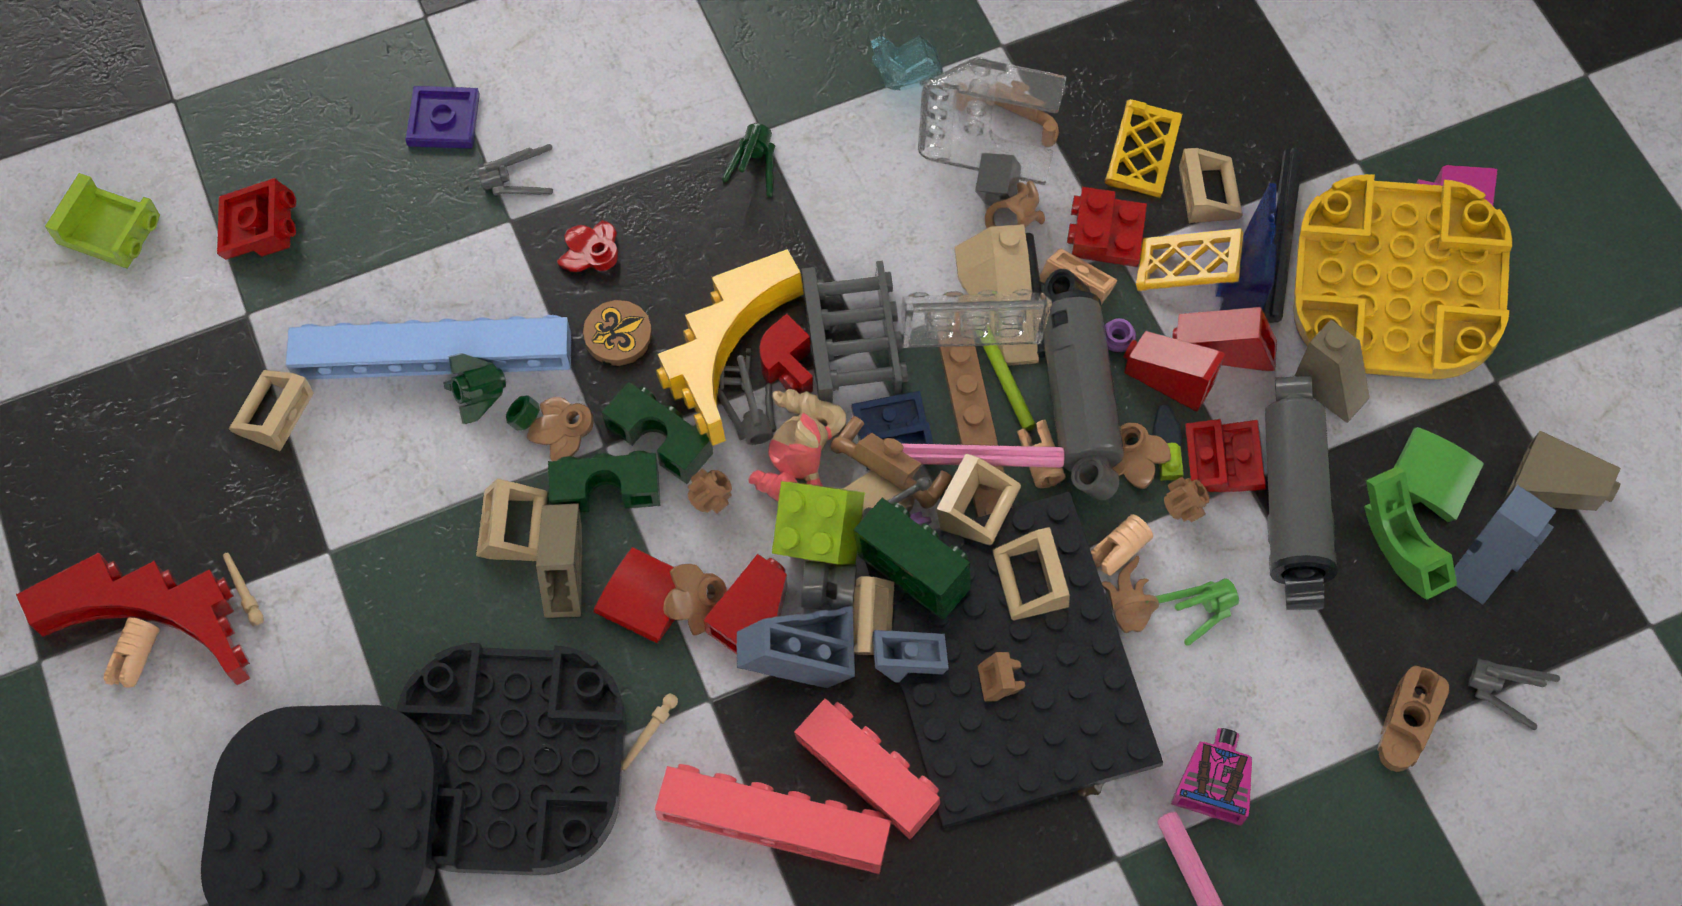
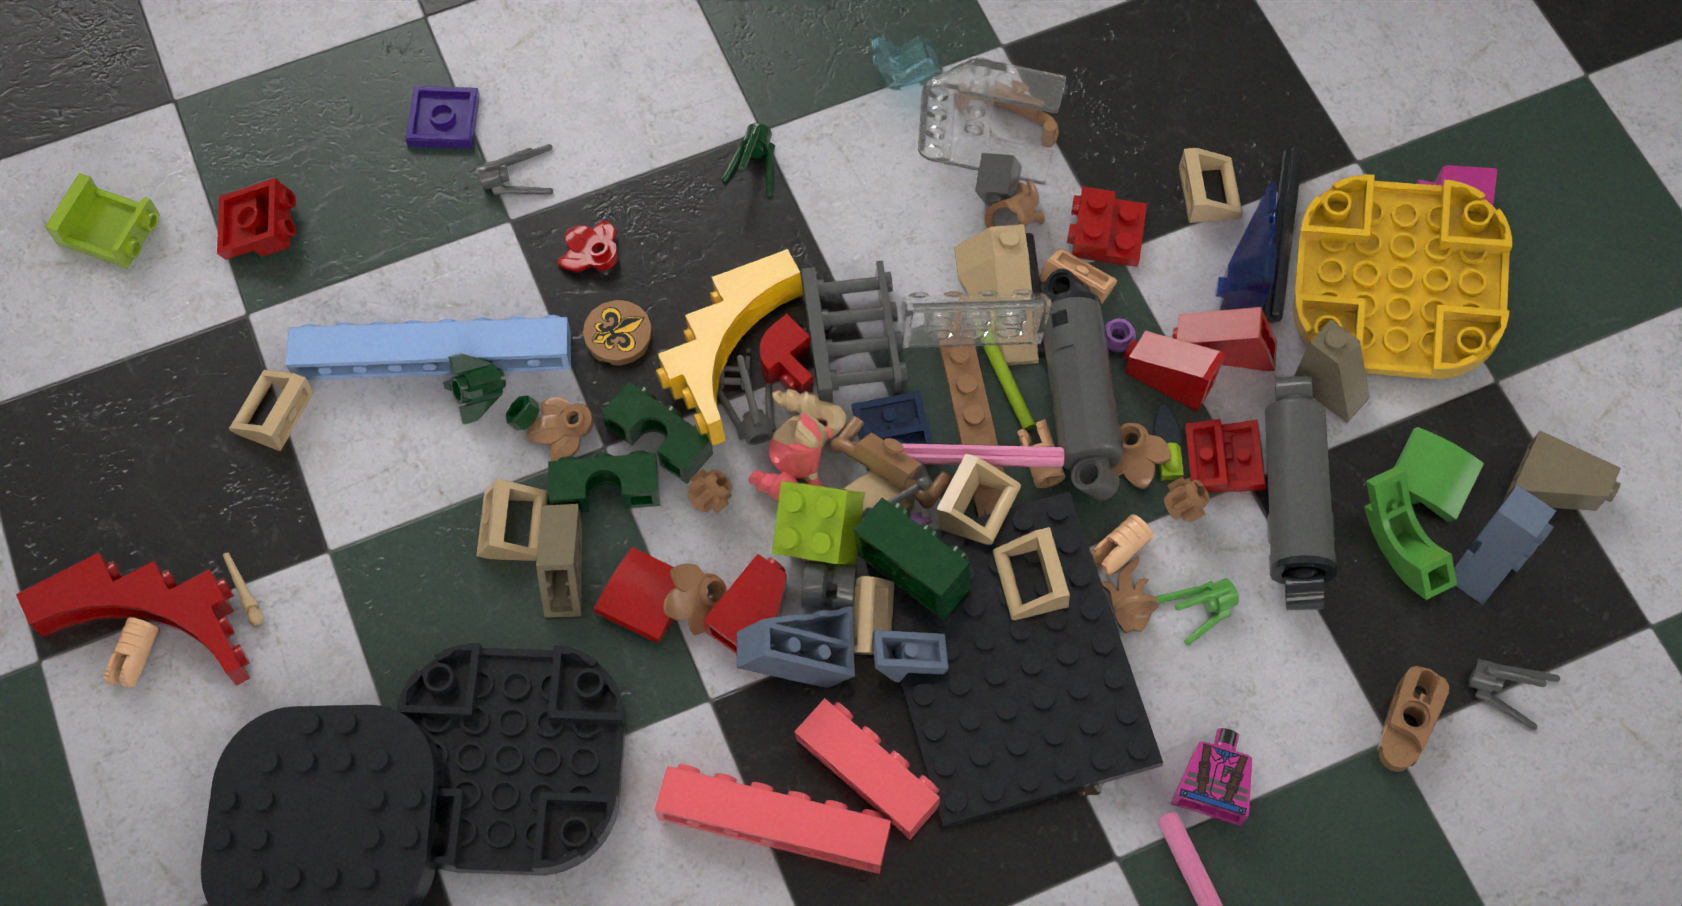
(659, 717): tan piece -> none
(998, 677): medium nougat tile -> none
(1152, 116): yellow window -> none
(1230, 256): yellow window -> none

